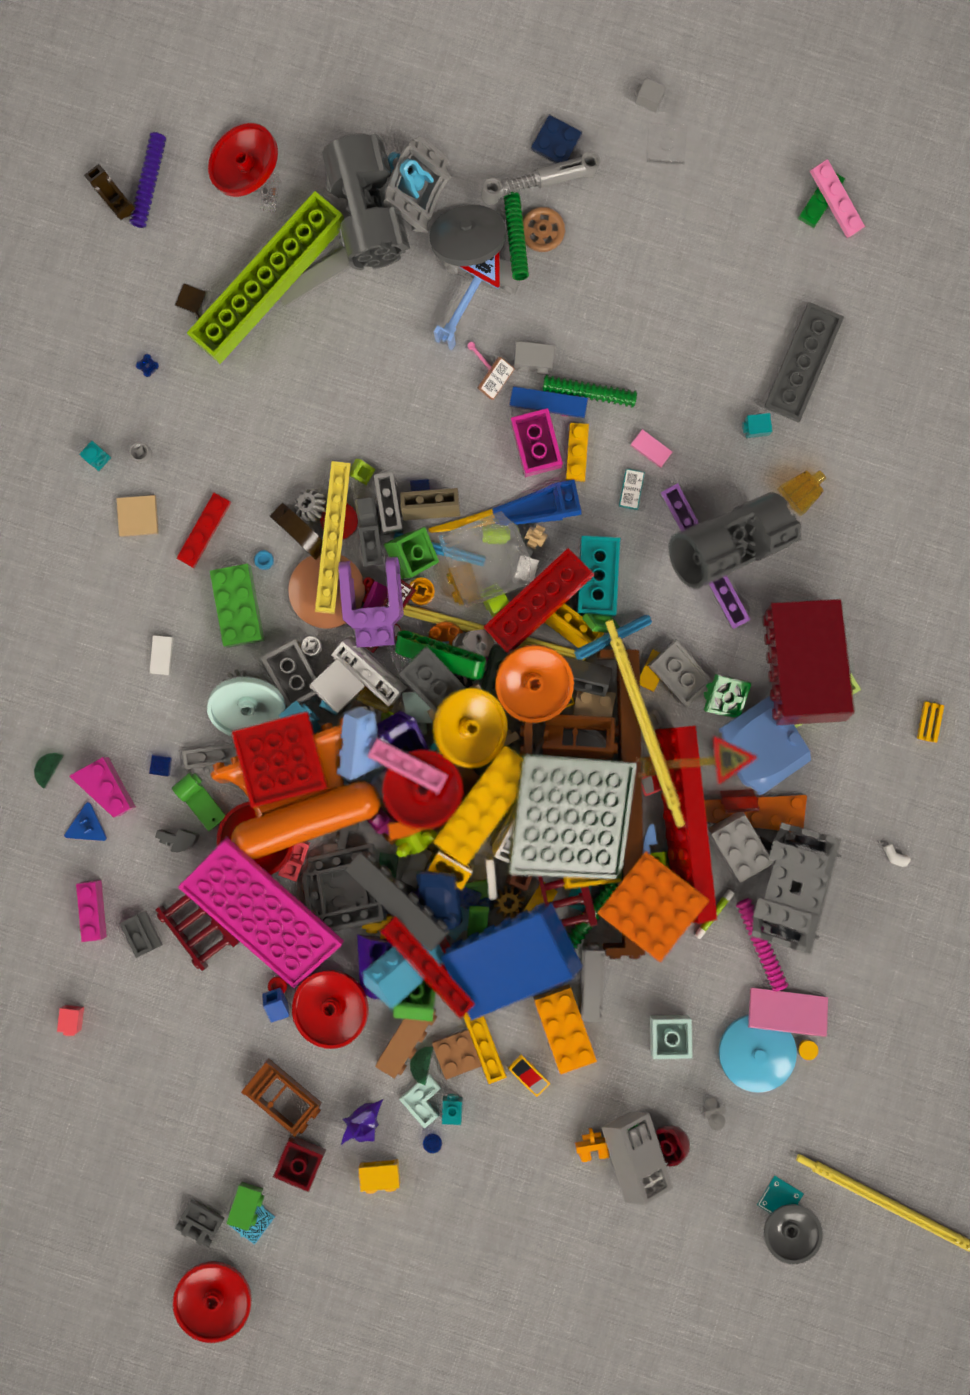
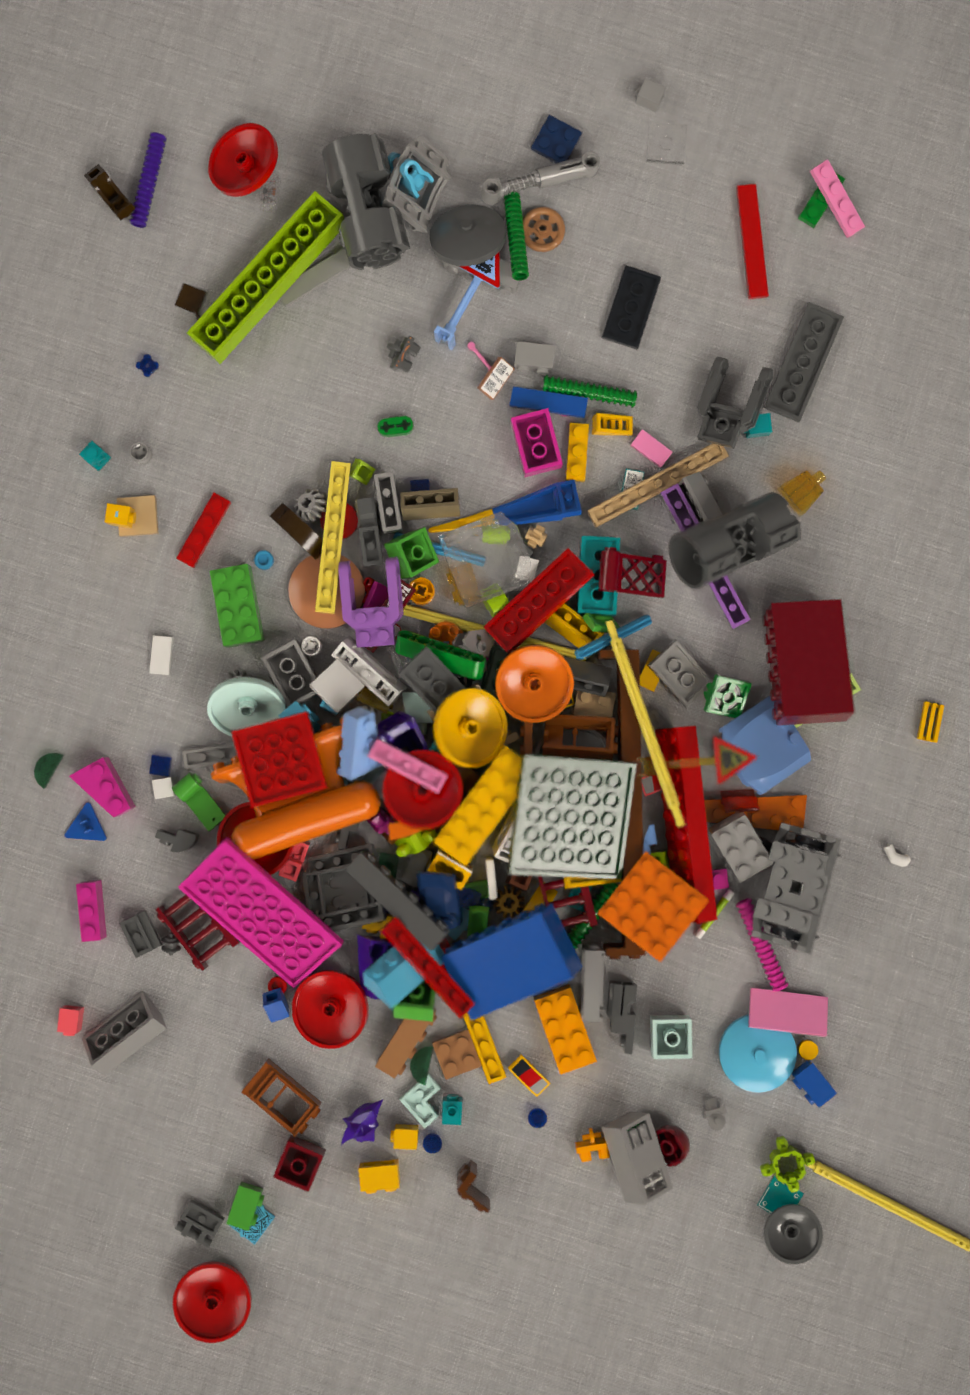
(120, 515): none -> yellow brick
(123, 1033): none -> light grey slope
(163, 788): none -> white tile
(171, 944): none -> dark grey wheel
(397, 431): none -> green beam
(405, 1136): none -> yellow brick
(407, 346): none -> dark grey hips
(466, 1190): none -> reddish brown bracket
(537, 1118): none -> clear blue plate
(596, 422): none -> yellow slope
(613, 572): none -> dark red piece
(620, 1014): none -> dark grey plate
(631, 307): none -> black tile
(656, 484): none -> tan tile
(700, 498): none -> light grey slope
(720, 878): none -> dark pink plate
(725, 423): none -> dark grey plate
(752, 241): none -> red tile
(790, 1178): none -> lime piece
(814, 1084): none -> blue piece

